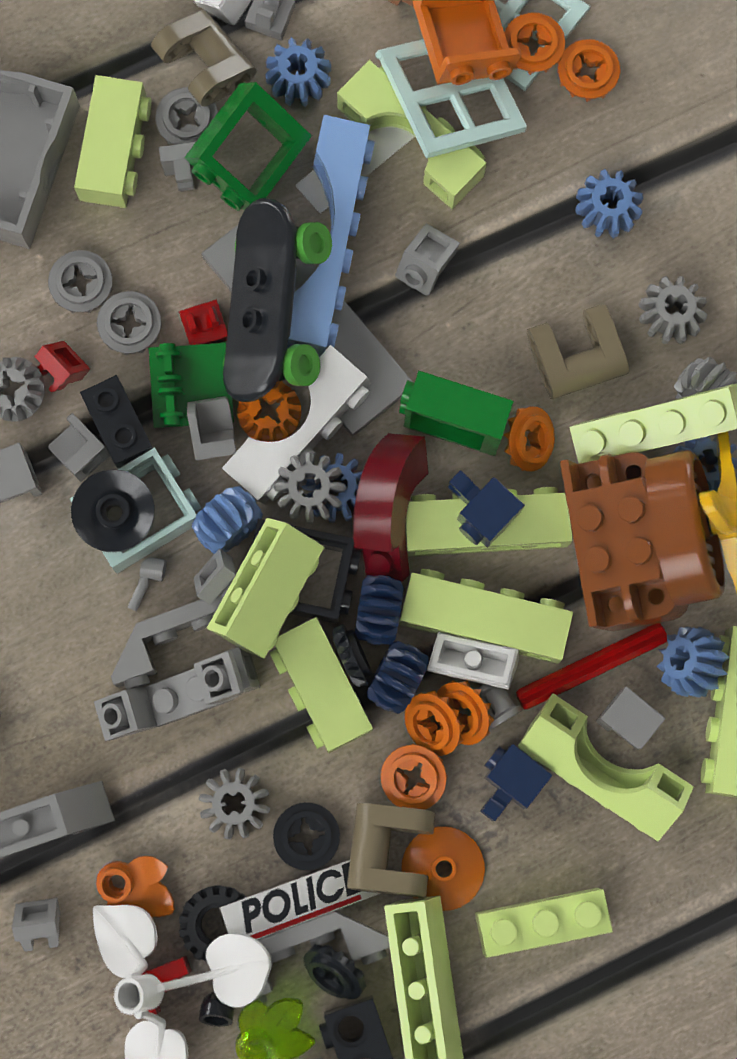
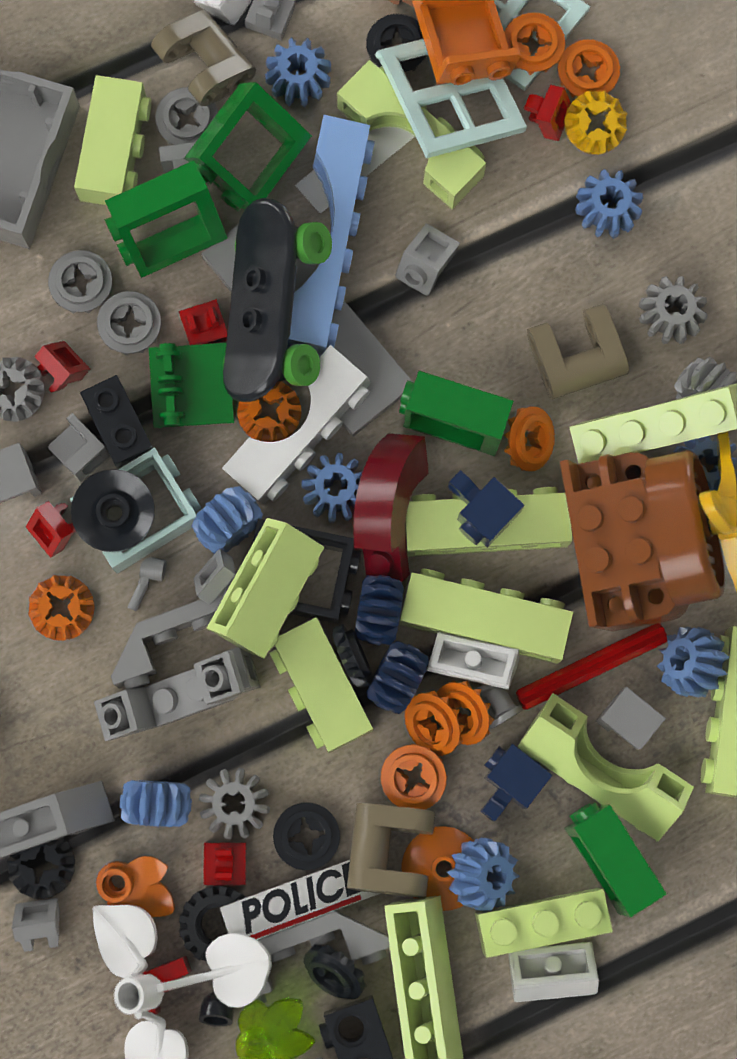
(50, 528): none -> red tile
(53, 880): none -> black gear
(80, 608): none -> orange gear
(155, 200): none -> green window
(155, 803): none -> medium blue gear
(211, 428): light grey panel -> none
(225, 864): none -> red tile
(299, 478): light grey gear -> none
(383, 33): none -> black gear
(483, 874): none -> medium blue gear
(549, 111): none -> red tile
(553, 972): none -> white slope
(578, 120): none -> yellow gear
(614, 859): none -> green window

